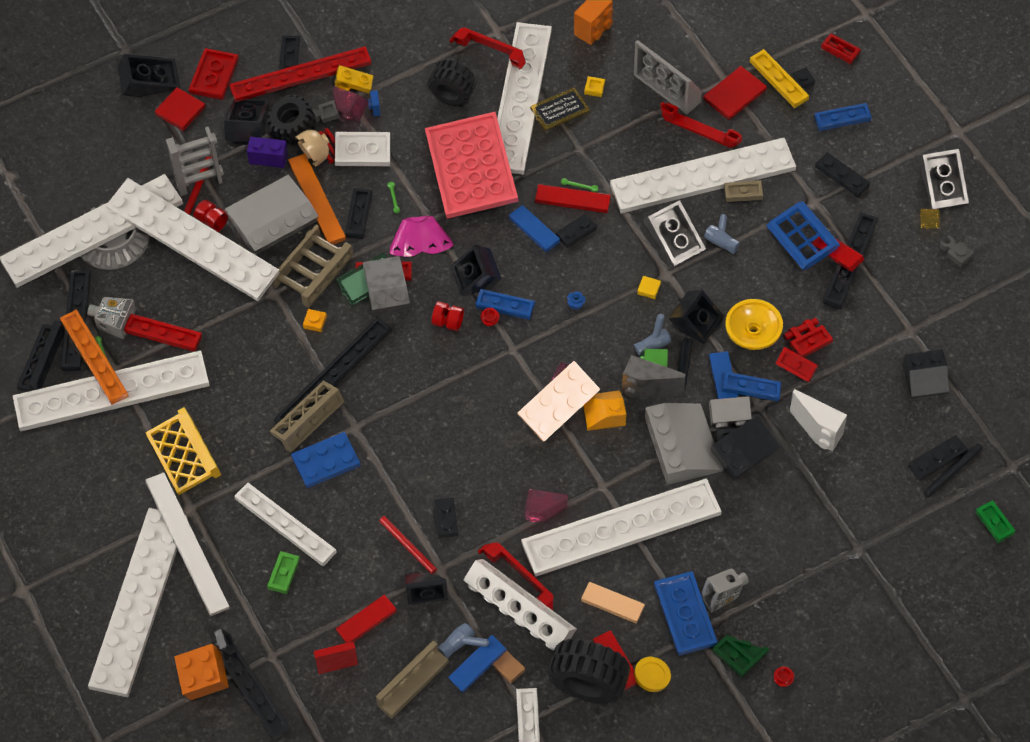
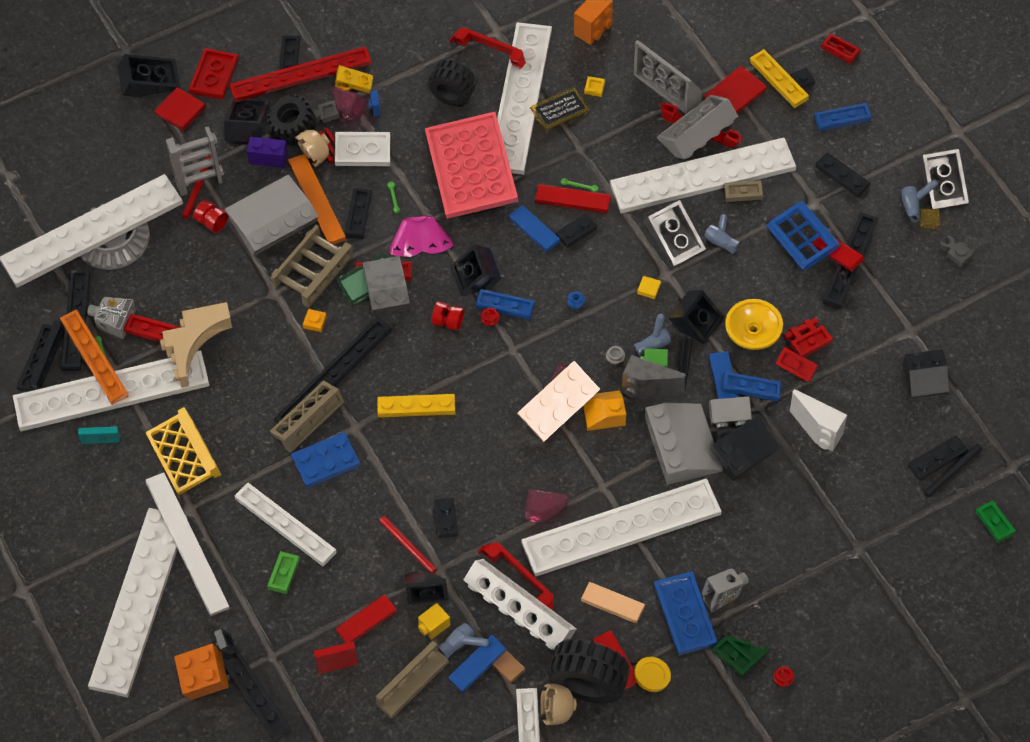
(99, 435): none -> teal tile
(193, 239): white plate -> none
(196, 328): none -> tan arch
(416, 405): none -> yellow plate
(433, 621): none -> yellow brick
(557, 704): none -> tan cylinder
(615, 355): none -> light grey plate
(698, 126): none -> light grey slope
(911, 199): none -> sand blue piece

